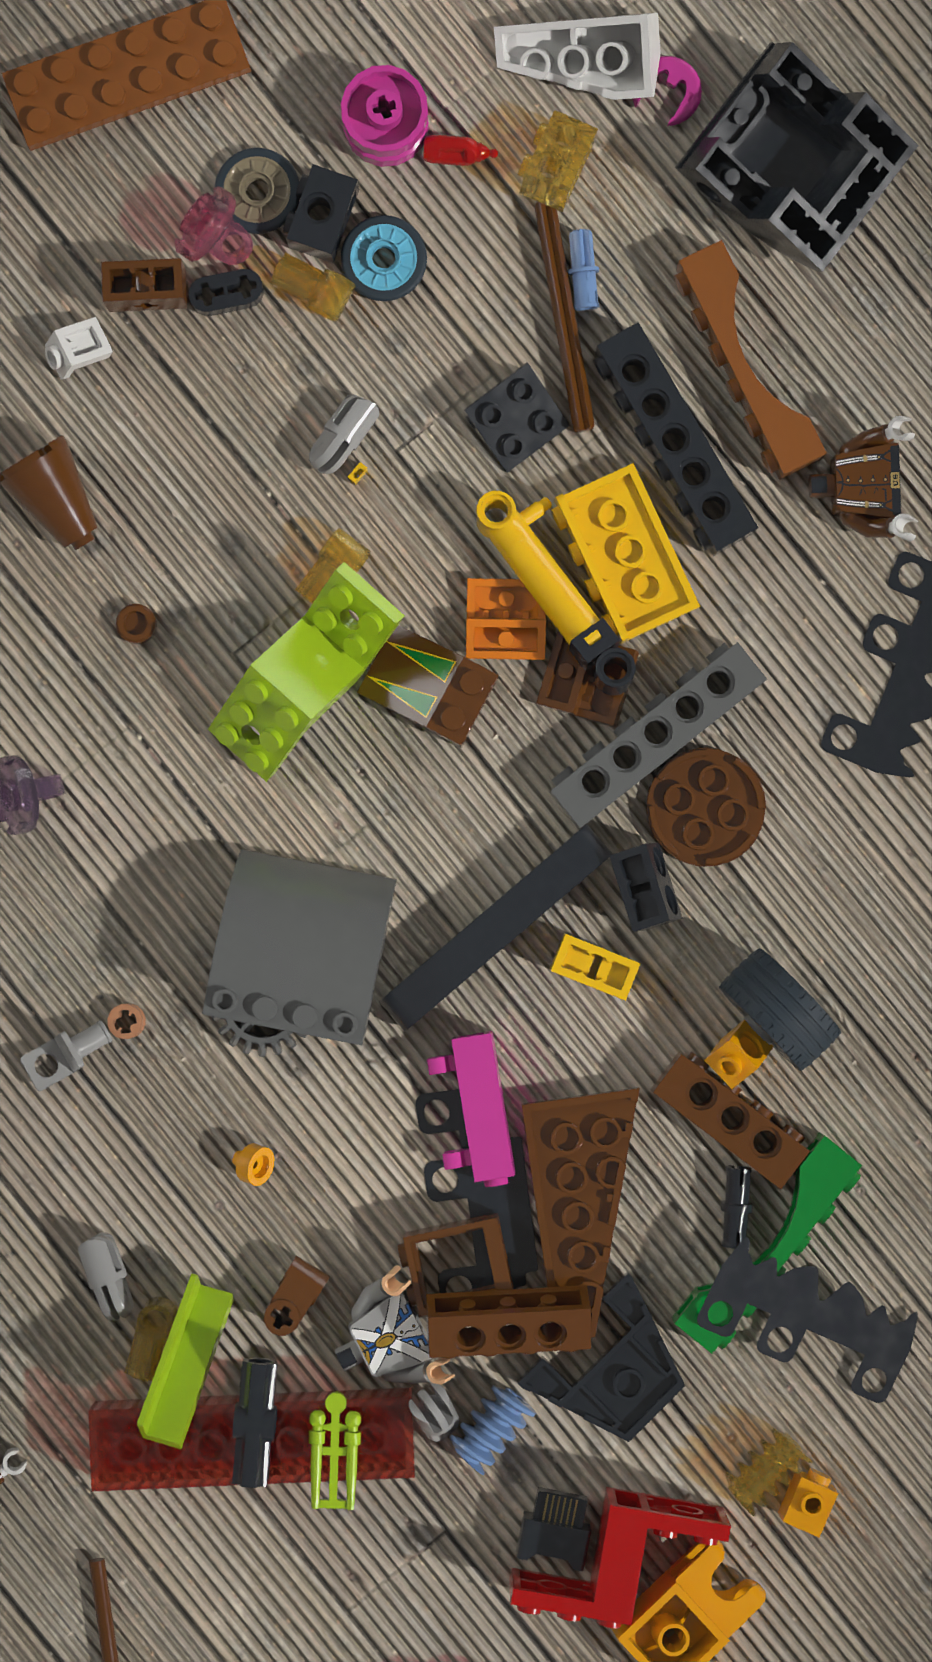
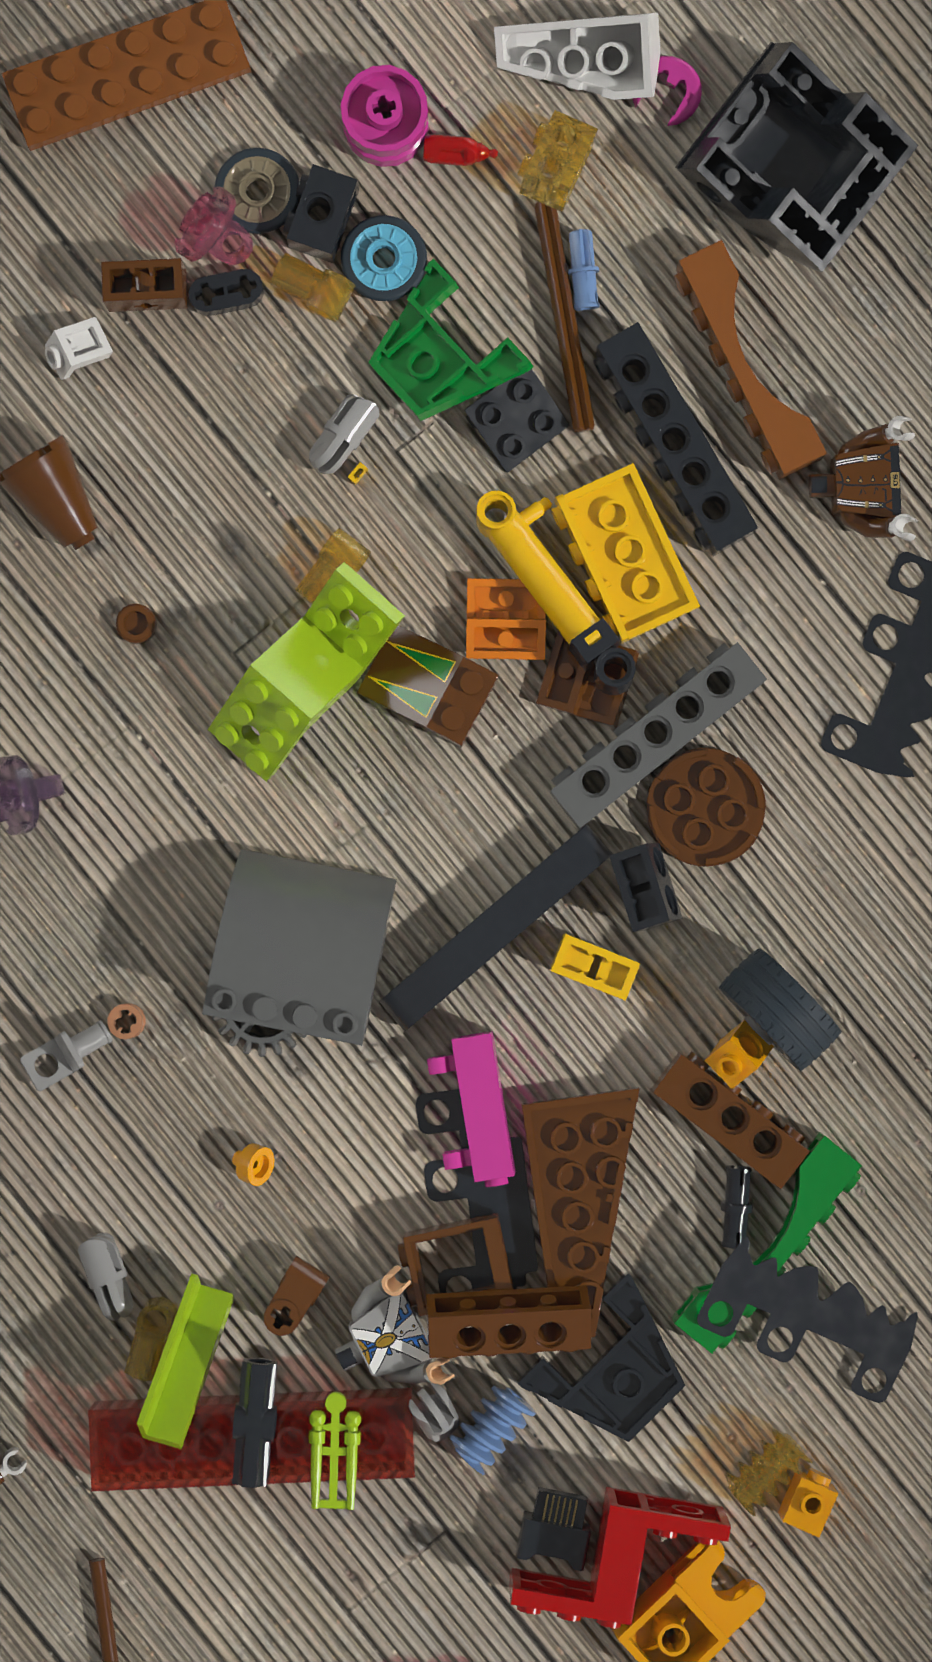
(427, 365): none -> green wing

